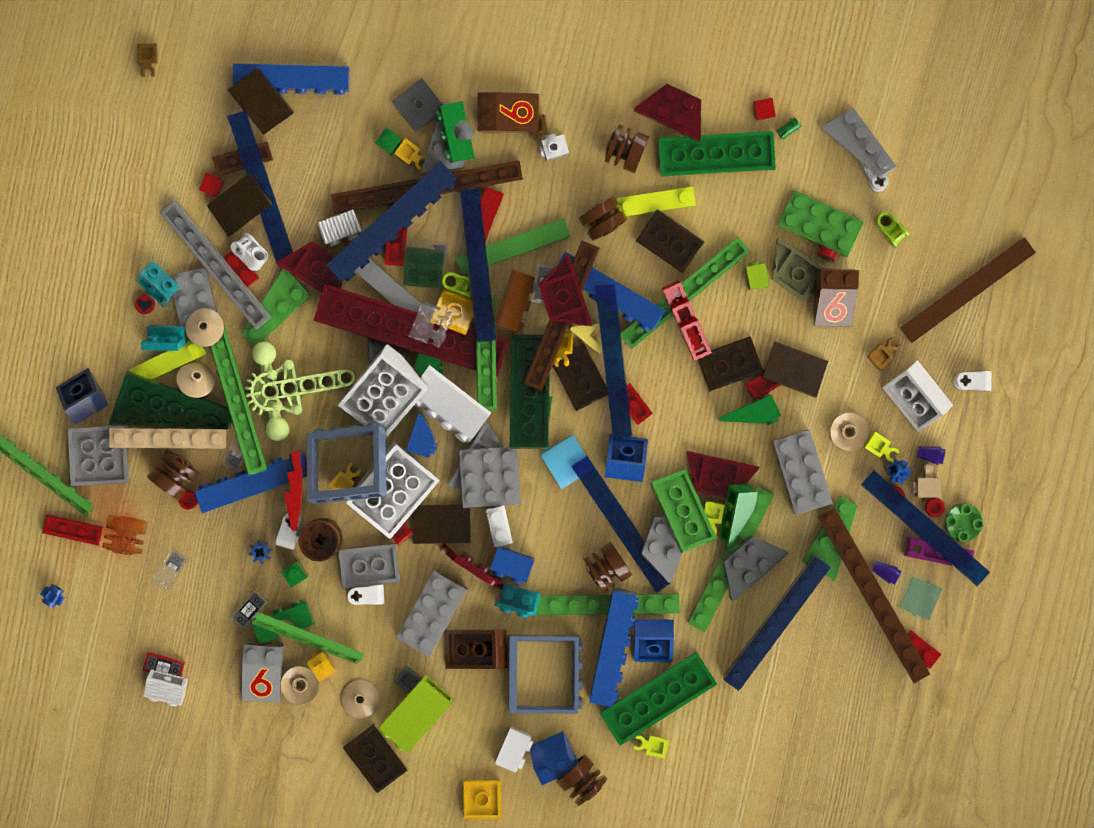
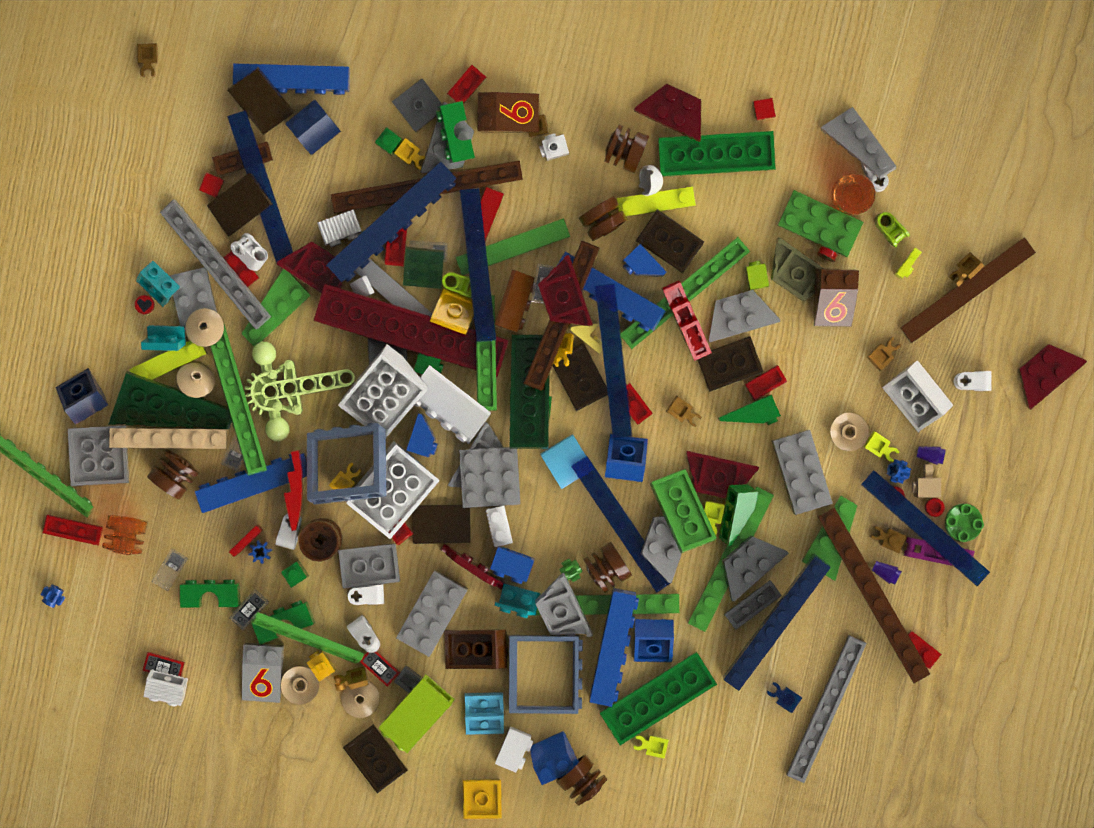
(188, 500): red tile -> none
(192, 593): none -> green arch
(246, 540): none -> red tile
(313, 127): none -> dark blue slope
(354, 679): none -> pearl gold plate
(362, 286): none -> white tile
(363, 632): none -> white piece
(380, 667): none -> tile
(425, 321): clear plate -> none
(466, 85): none -> red plate
(484, 713): none -> medium azure slope
(561, 610): none -> light grey wing
(571, 570): none -> bright green gear
(642, 263): none -> blue slope
(650, 180): none -> white hair
(681, 409): none -> pearl gold plate
(739, 315): none -> light grey wing
(752, 604): none -> dark grey plate
(787, 698): none -> clear blue plate
(789, 128): green pin -> none
(795, 369): dark brown tile -> none
(826, 709): none -> light grey tile
(864, 194): none -> clear orange wheel
(891, 539): none -> pearl gold plate
(906, 267): none -> neon yellow plate
(920, 598): clear light blue piece -> none
(968, 267): none -> pearl gold plate
(1046, 372): none -> dark red wing

